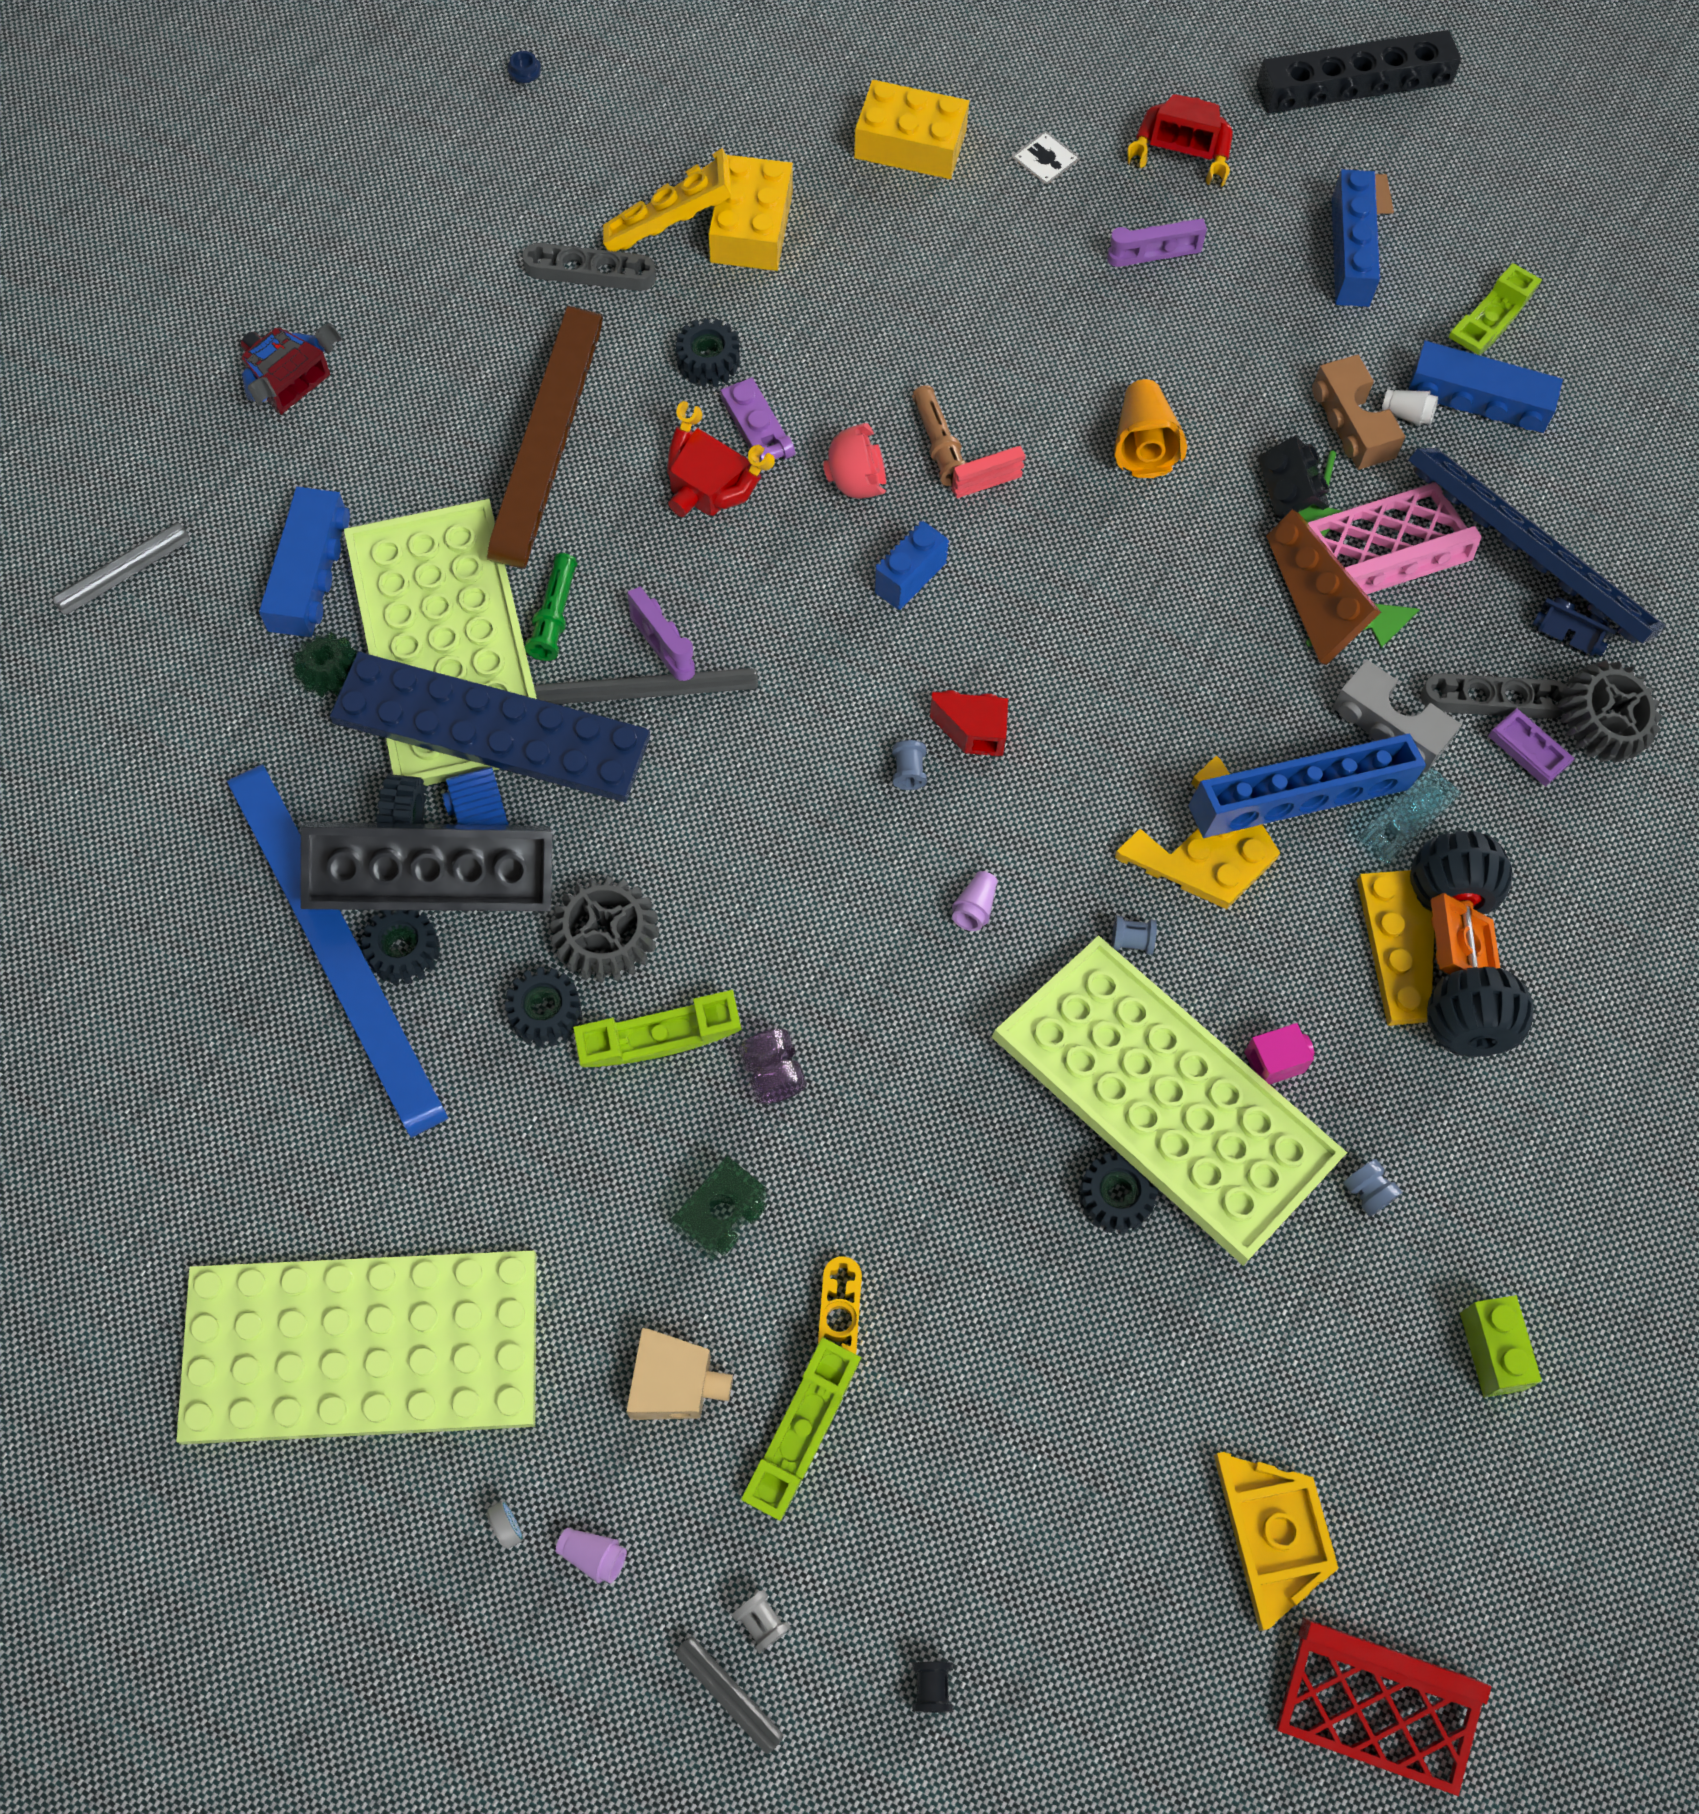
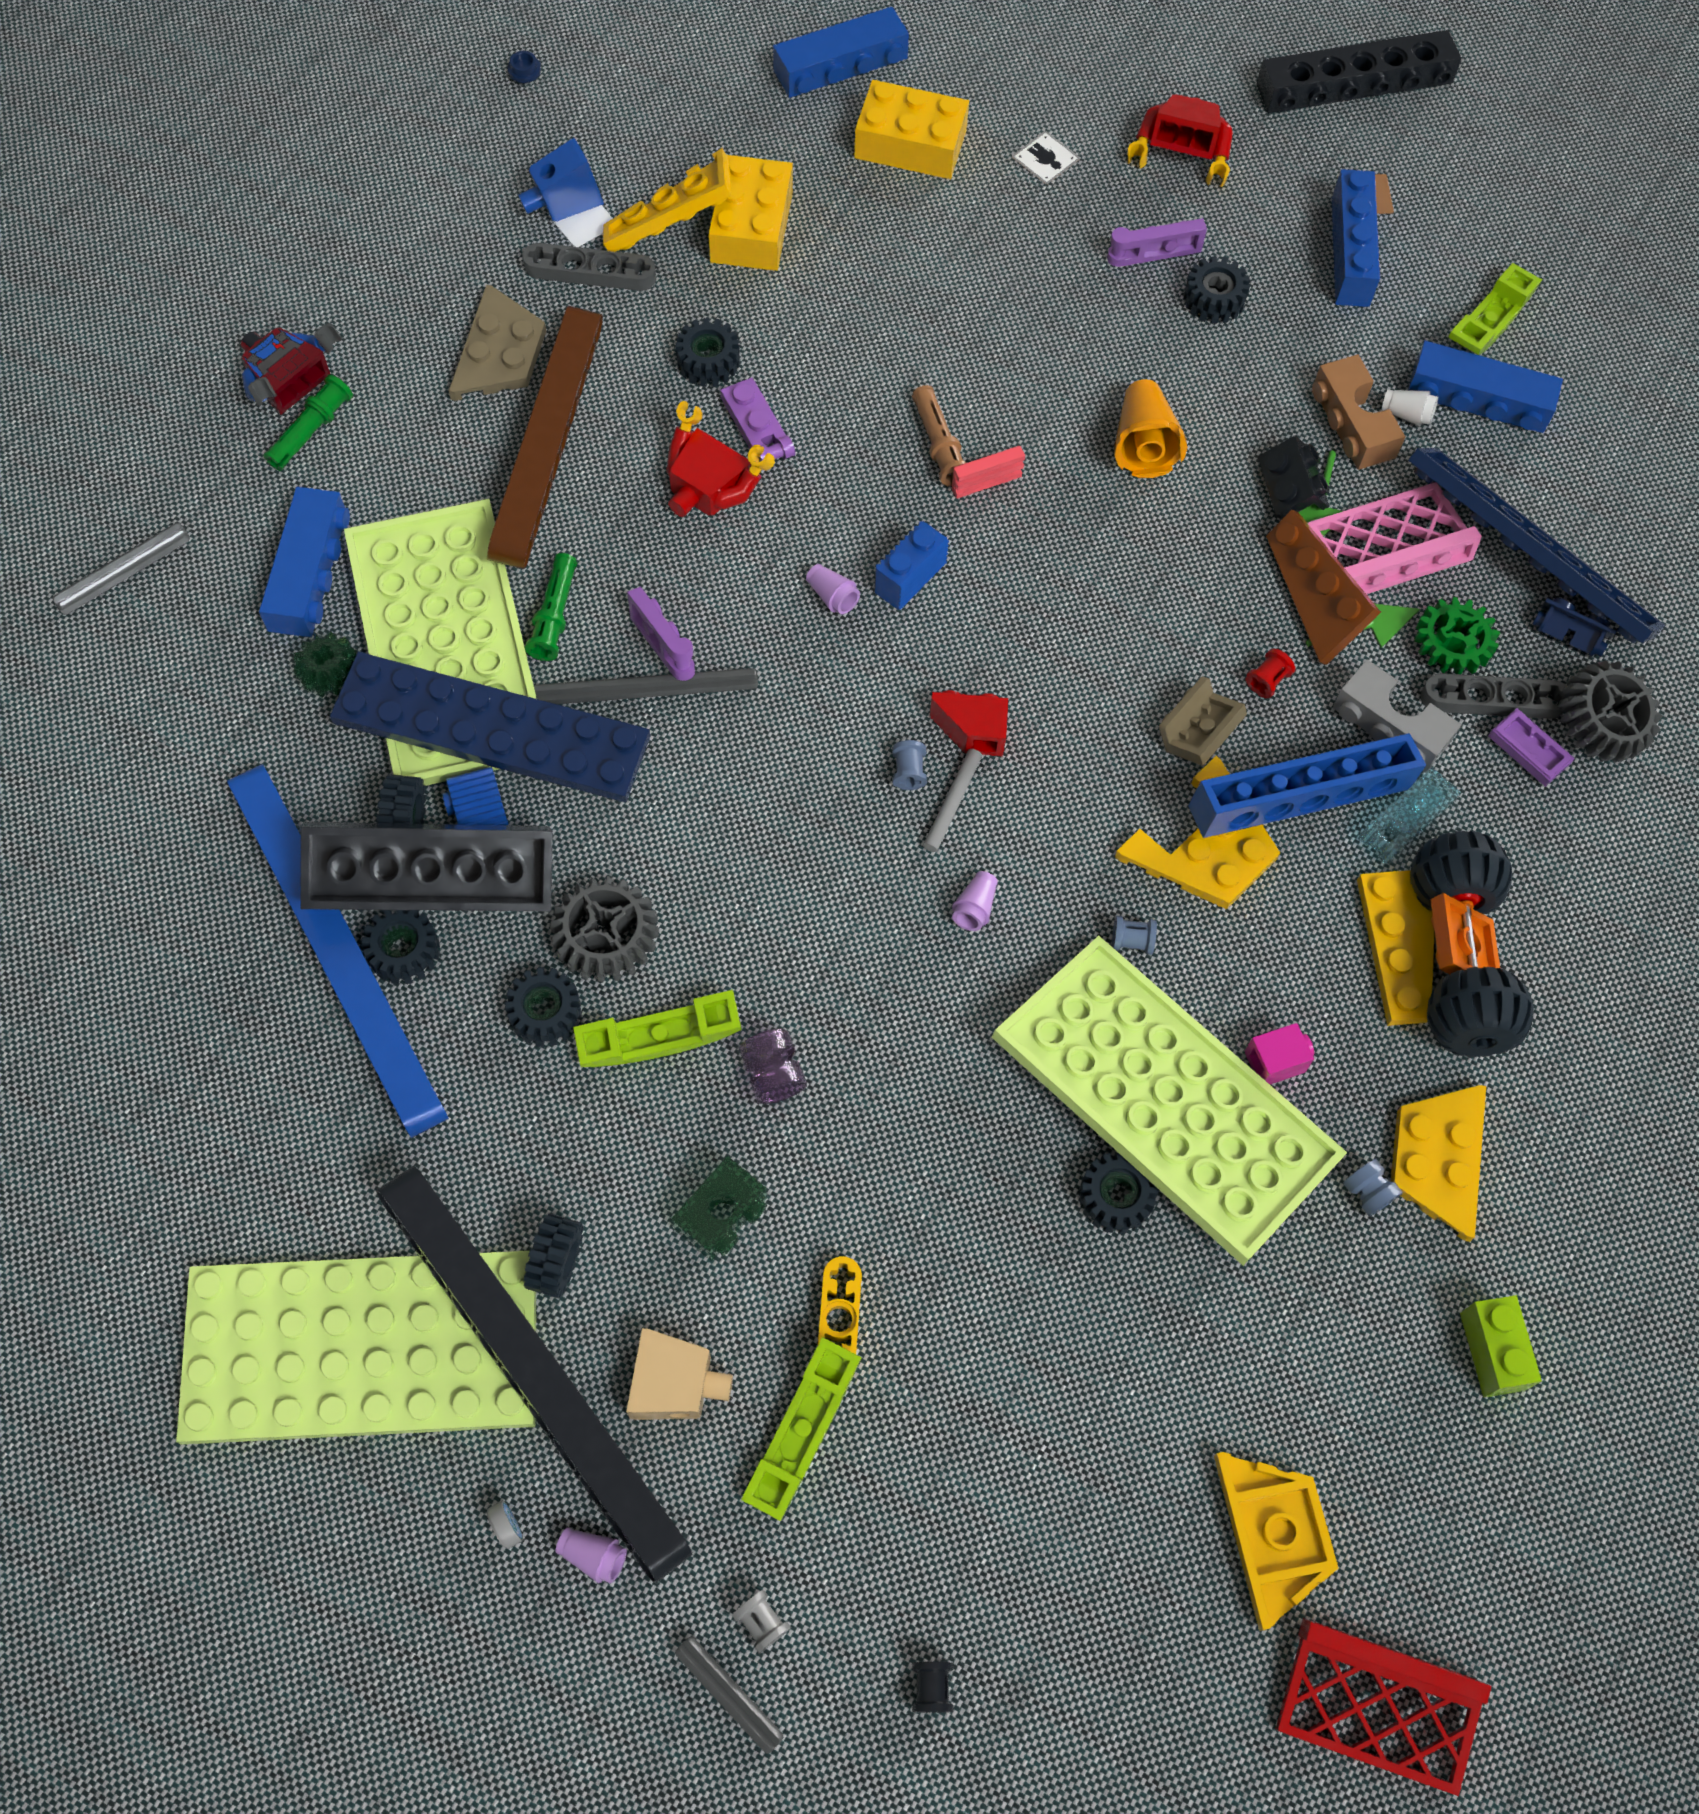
(317, 411): none -> green pin
(498, 347): none -> dark tan wing
(535, 1375): none -> black beam
(553, 1255): none -> black bush
(562, 183): none -> blue torso
(584, 226): none -> white sticker
(834, 589): none -> lavender cone
(840, 52): none -> blue brick
(856, 463): coral cylinder -> none
(952, 800): none -> light grey bar
(1200, 723): none -> dark tan bracket
(1209, 301): none -> black bush
(1270, 673): none -> red bush
(1441, 1156): none -> yellow wing
(1456, 636): none -> green gear

